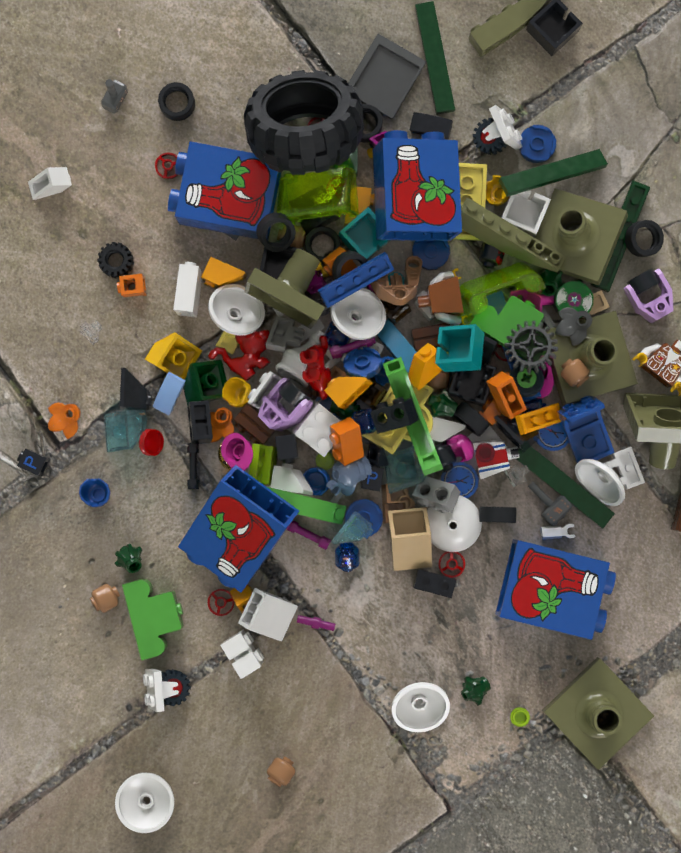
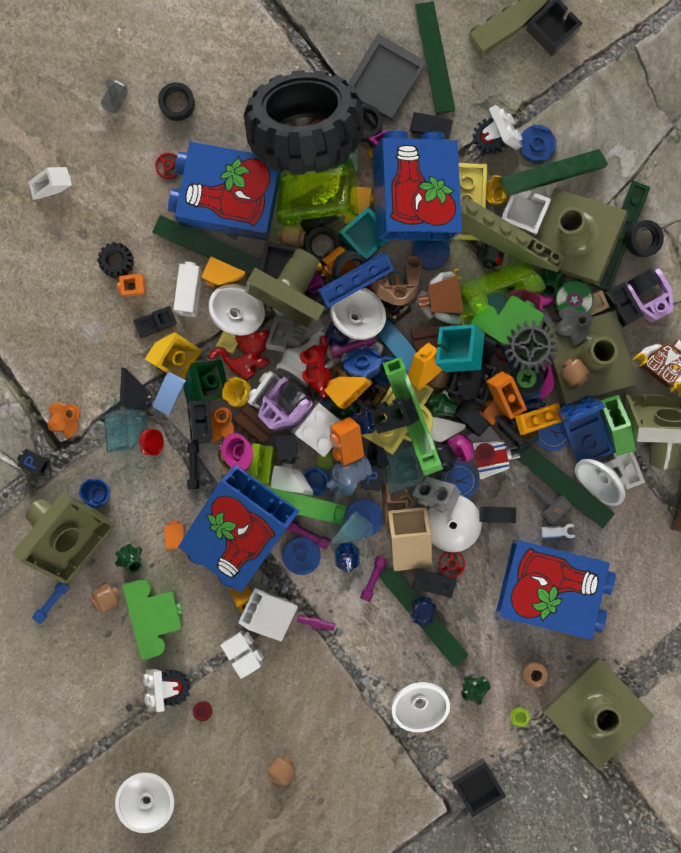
(40, 614): none -> blue bar
(61, 536): none -> olive piece
(155, 322): none -> black slope
(174, 534): none -> orange brick
(202, 711): none -> dark red tile
(205, 245): none -> dark green tile
(225, 602): red piece -> none
(285, 241): black tyre -> none
(301, 555): none -> blue tile
(367, 593): none -> magenta bar
(423, 611): none -> clear blue head
(435, 631): none -> dark green tile
(478, 786): none -> black piece
(540, 676): none -> medium nougat head
(618, 425): none -> bright green brick
(624, 304): none -> black brick

